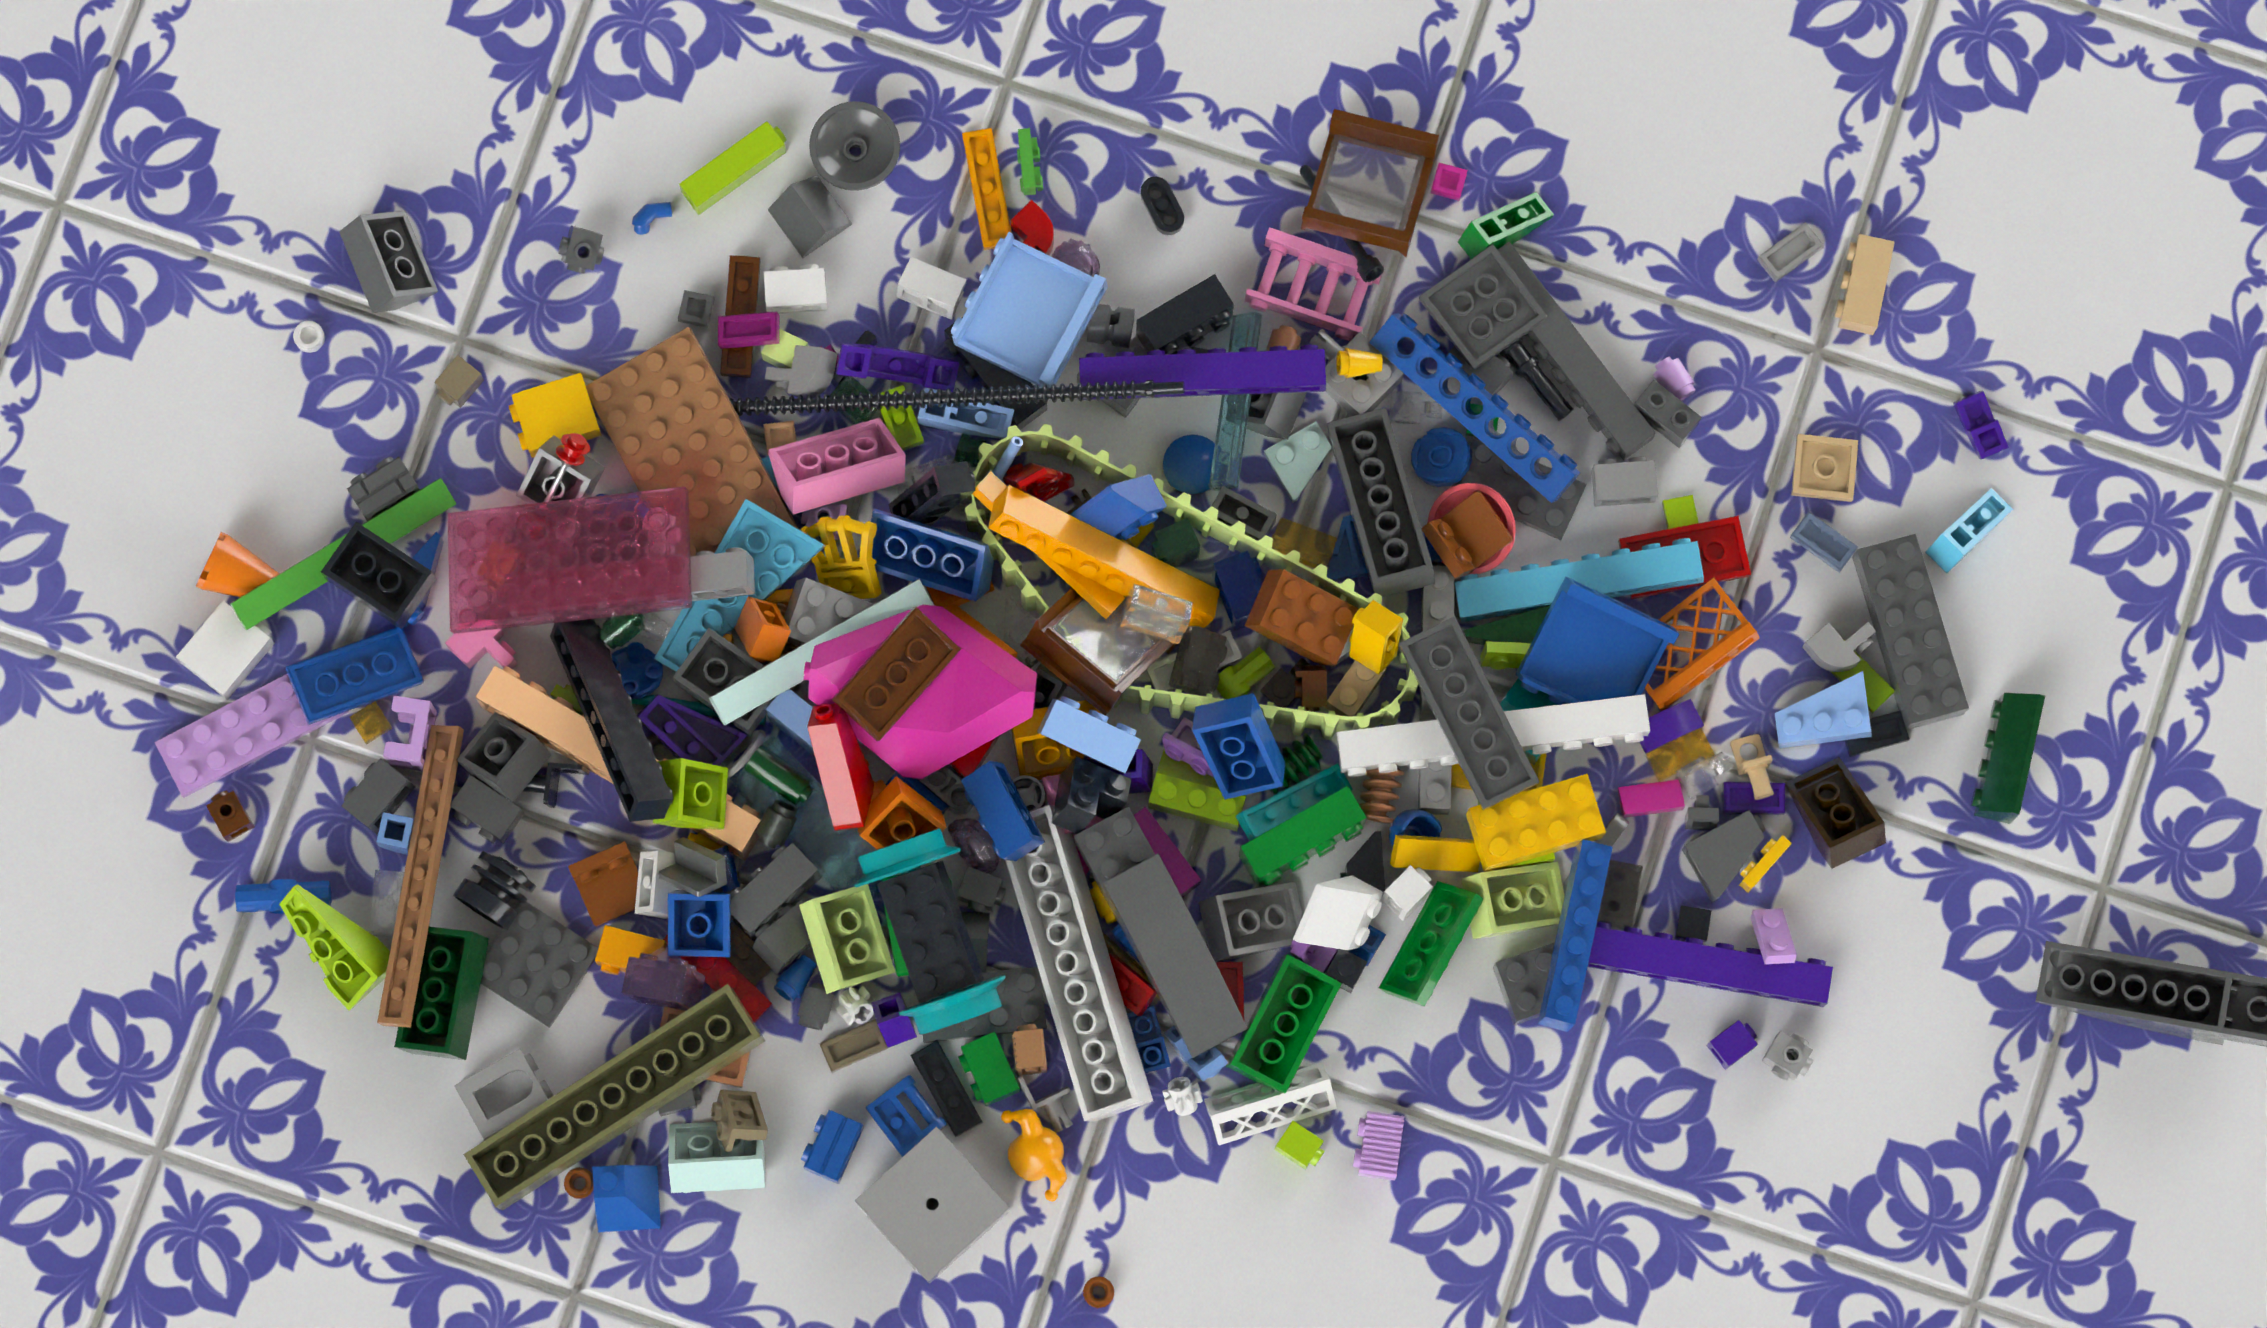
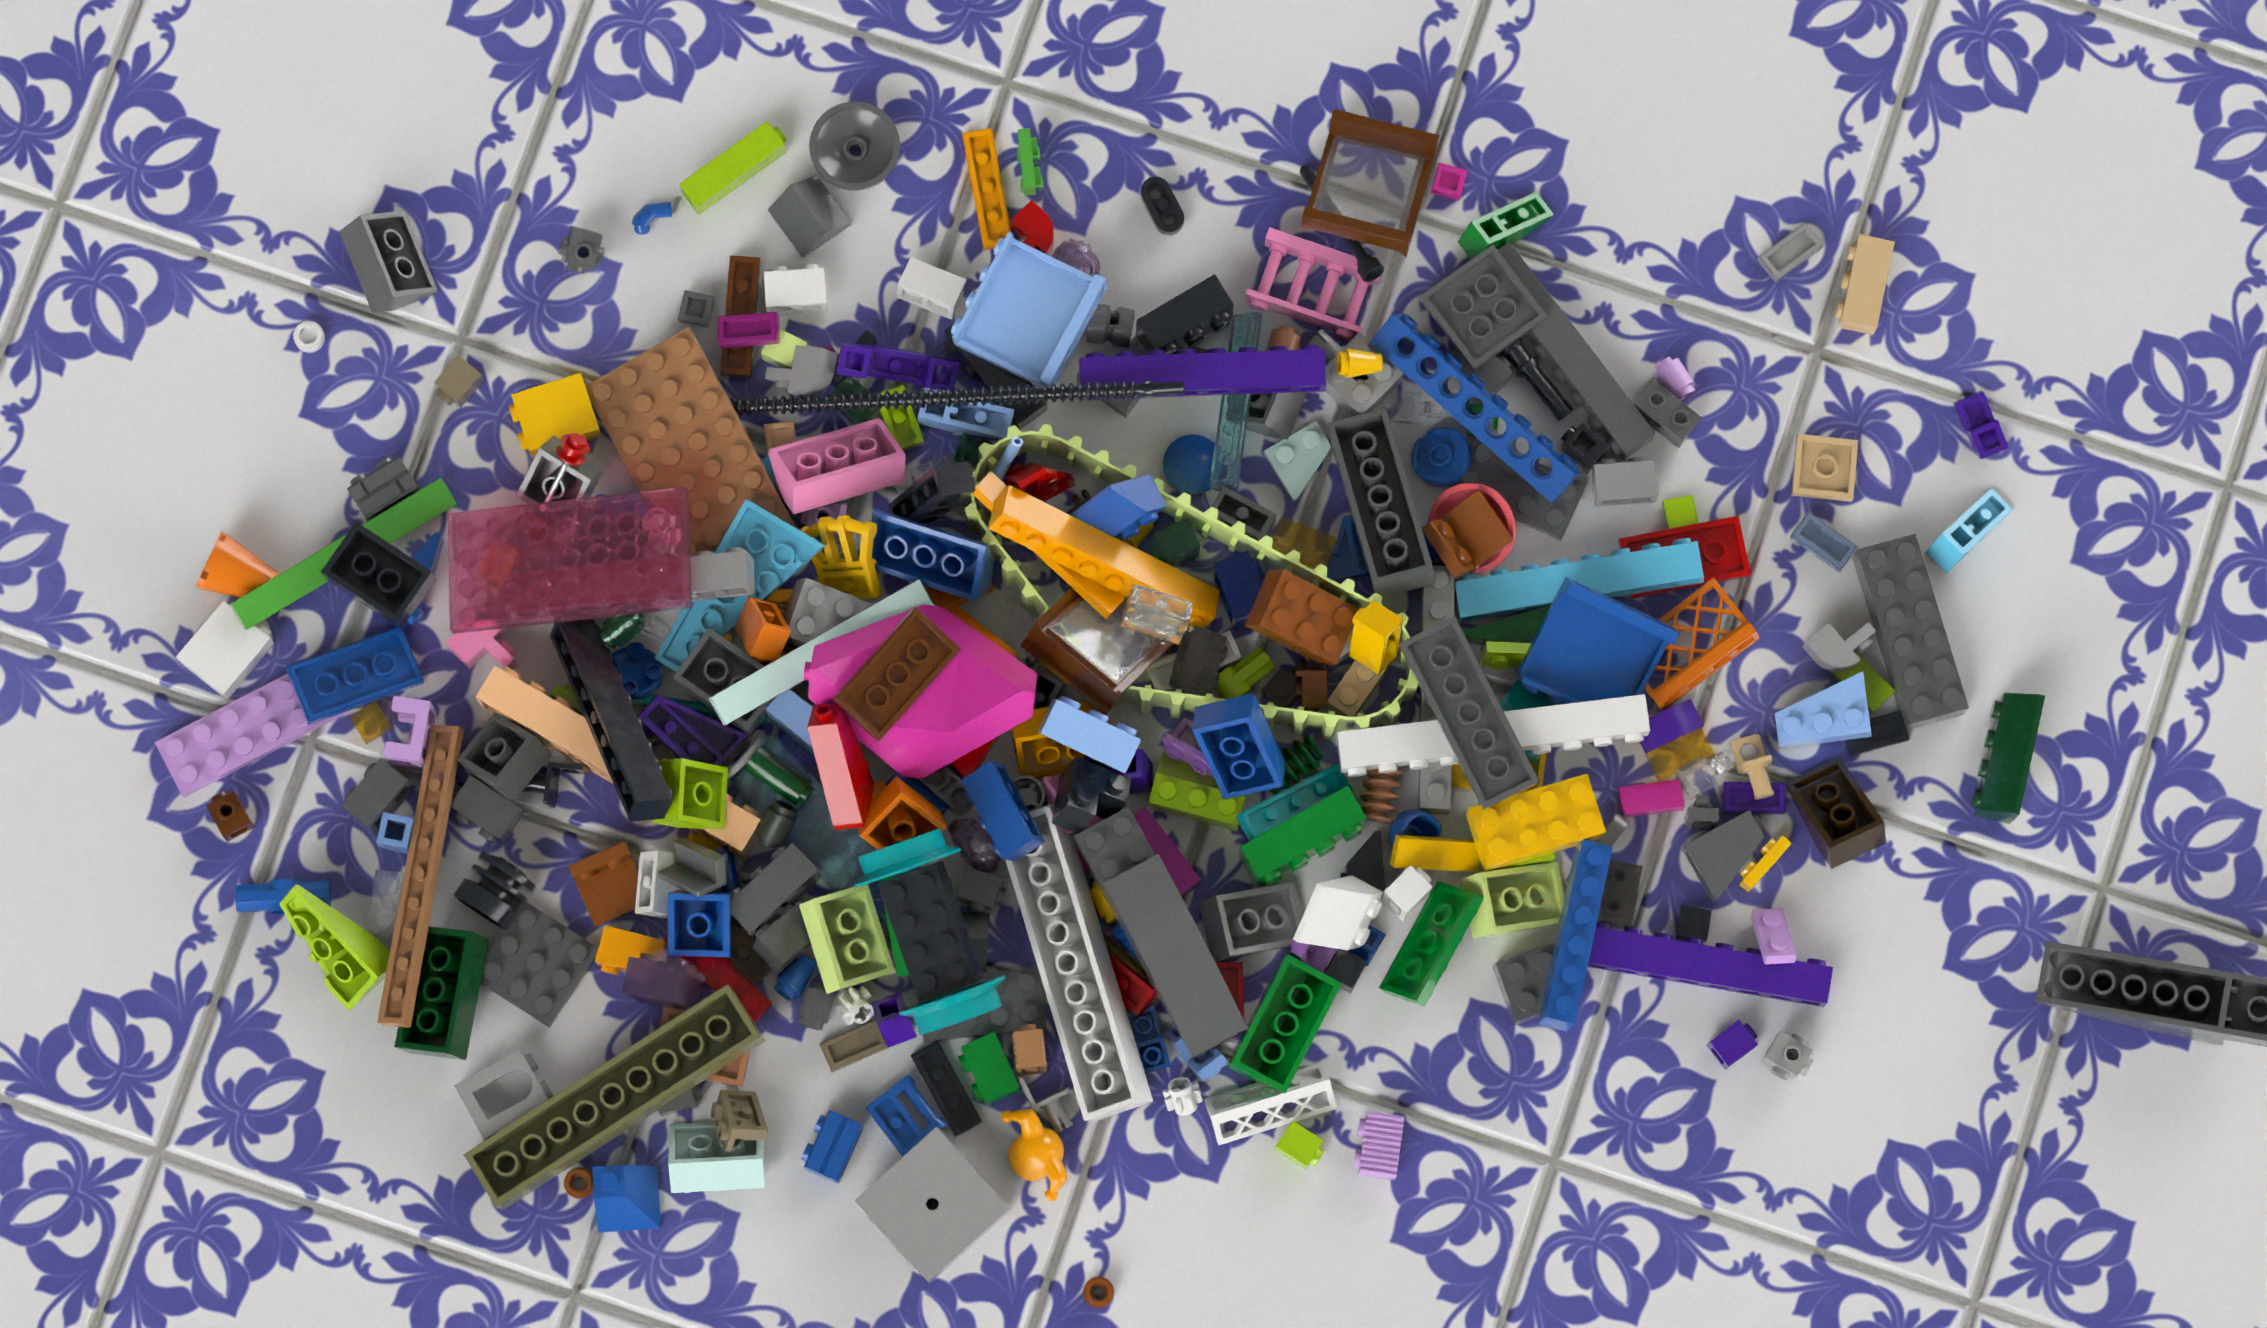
(1584, 435): none -> black brick

